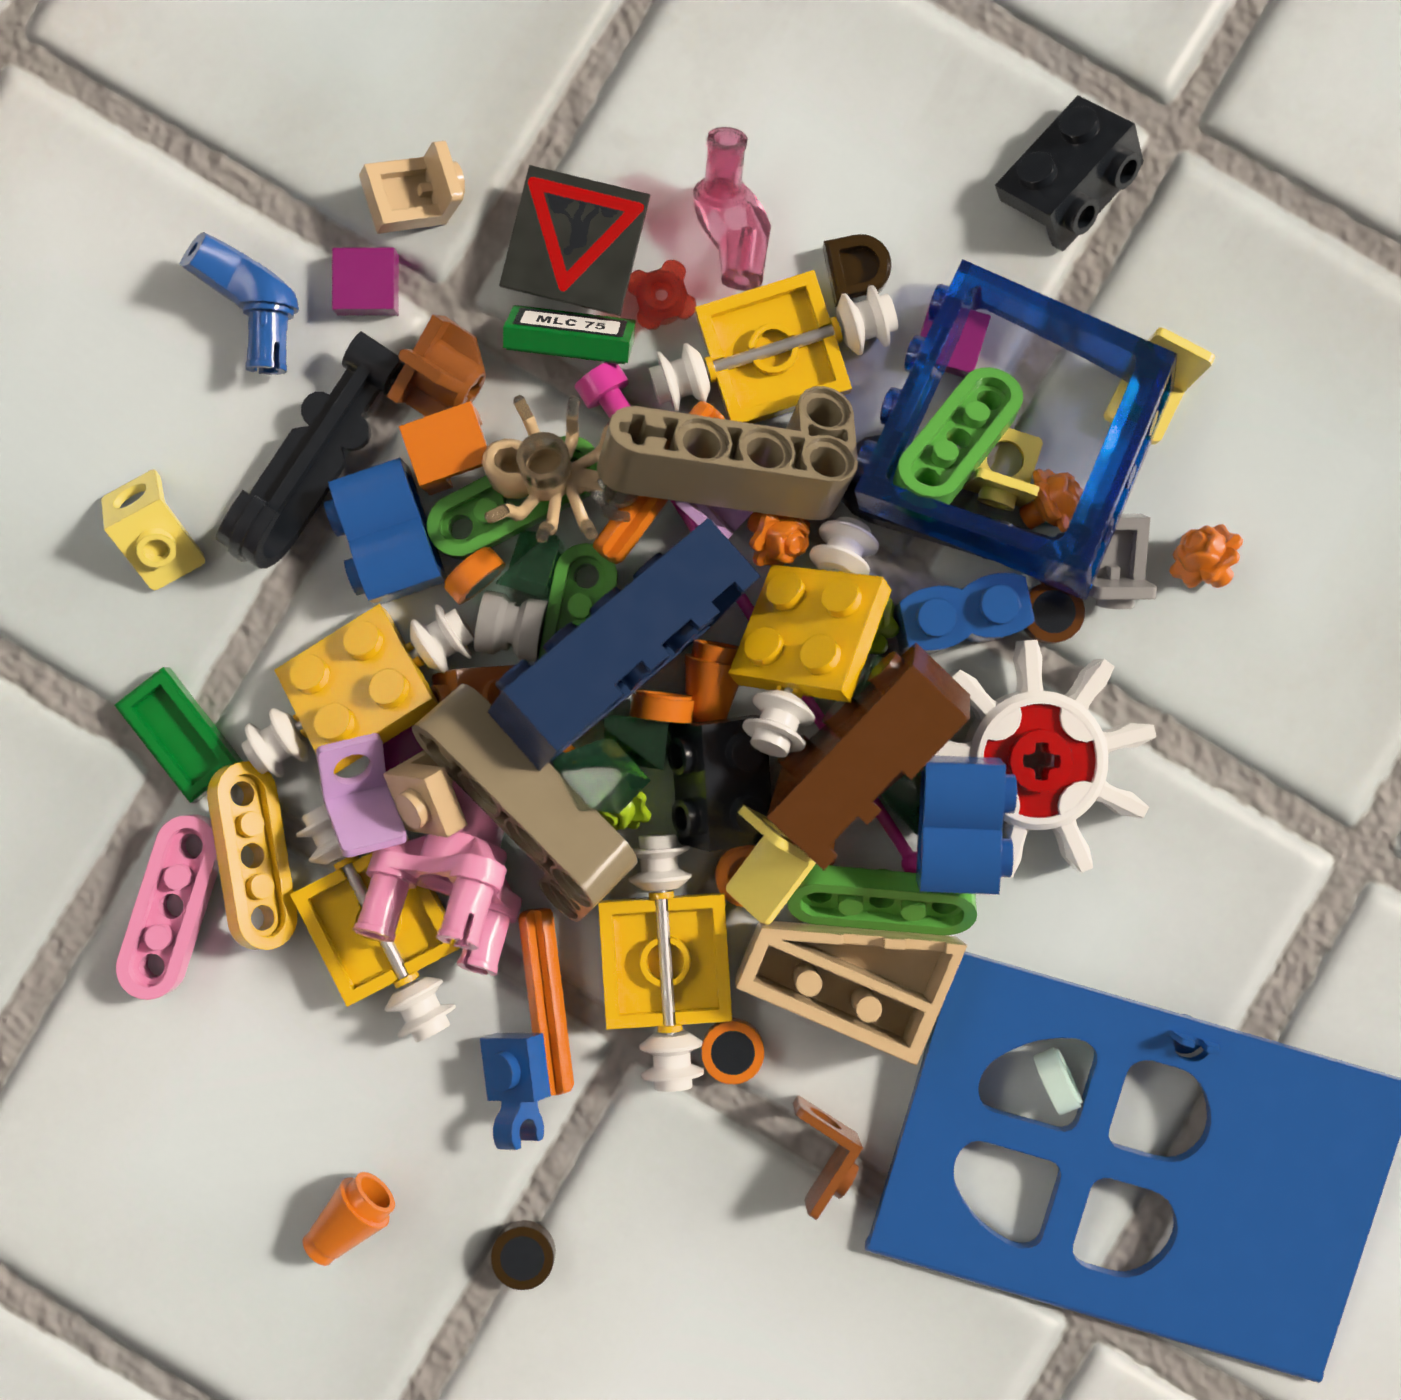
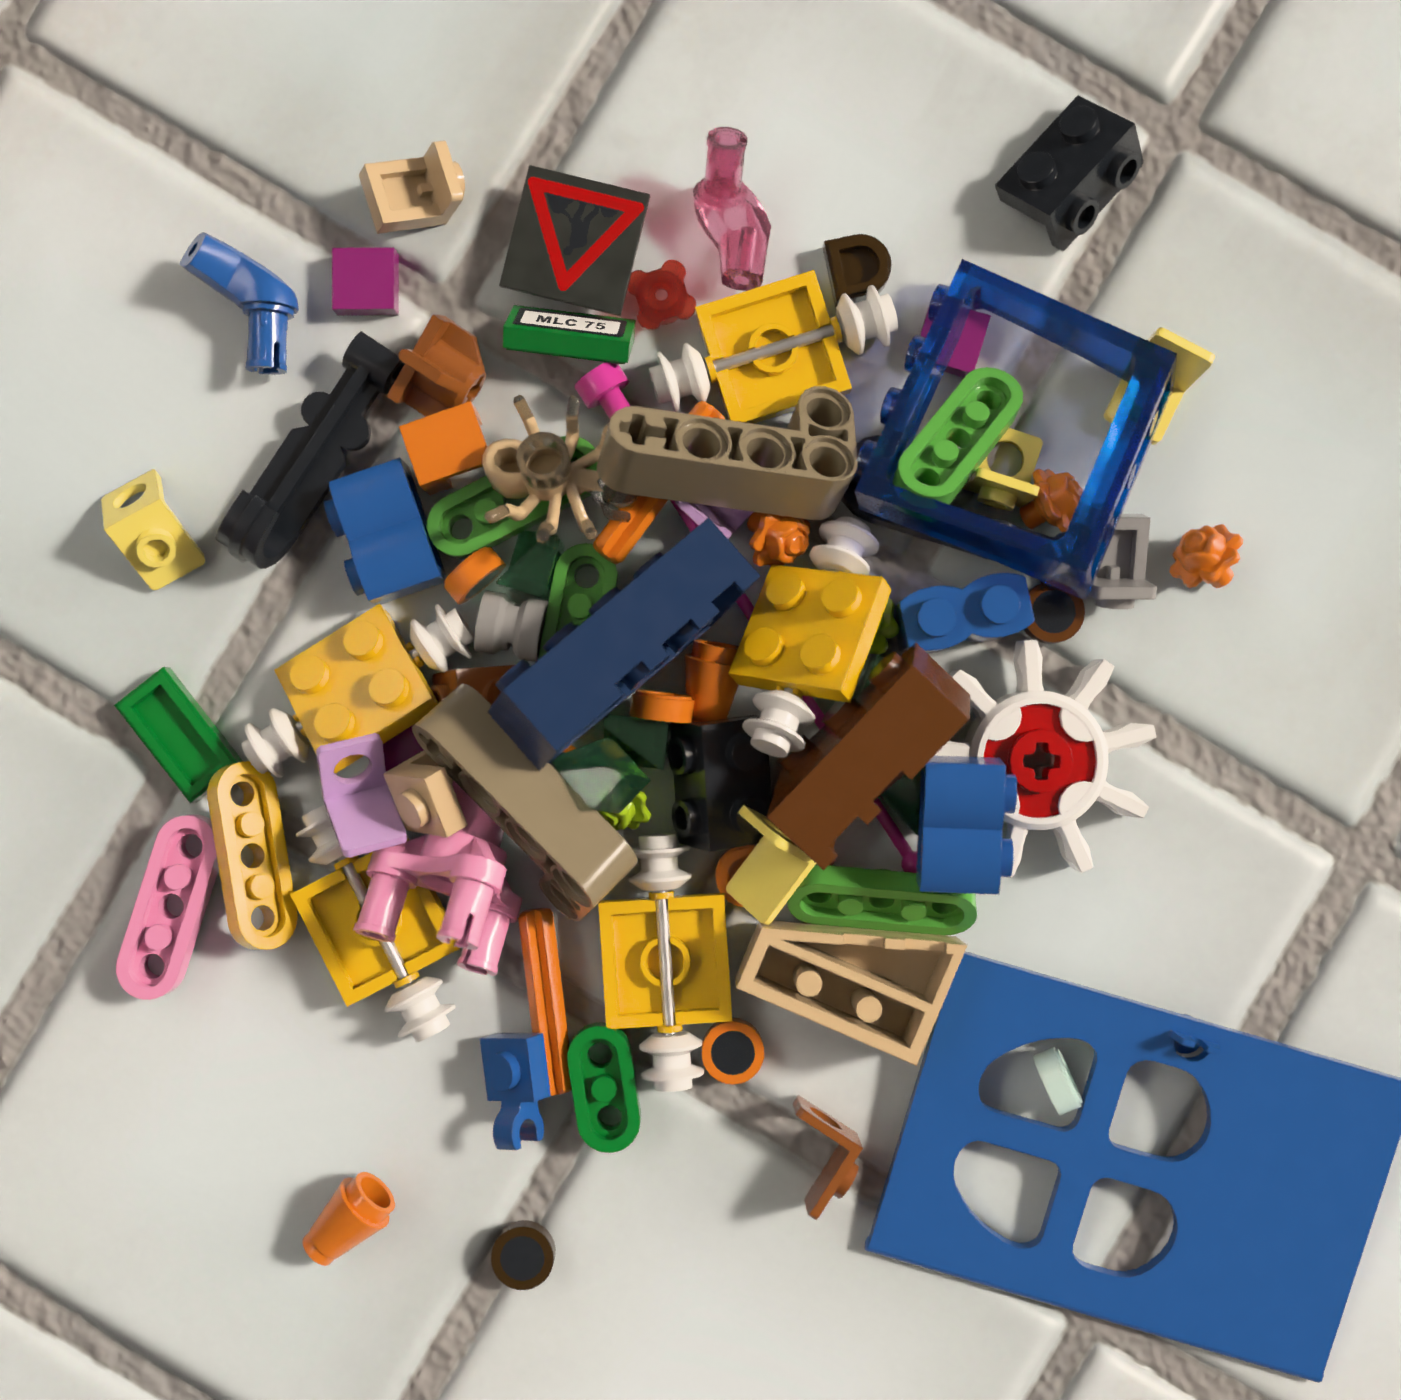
(604, 1085): none -> green plate

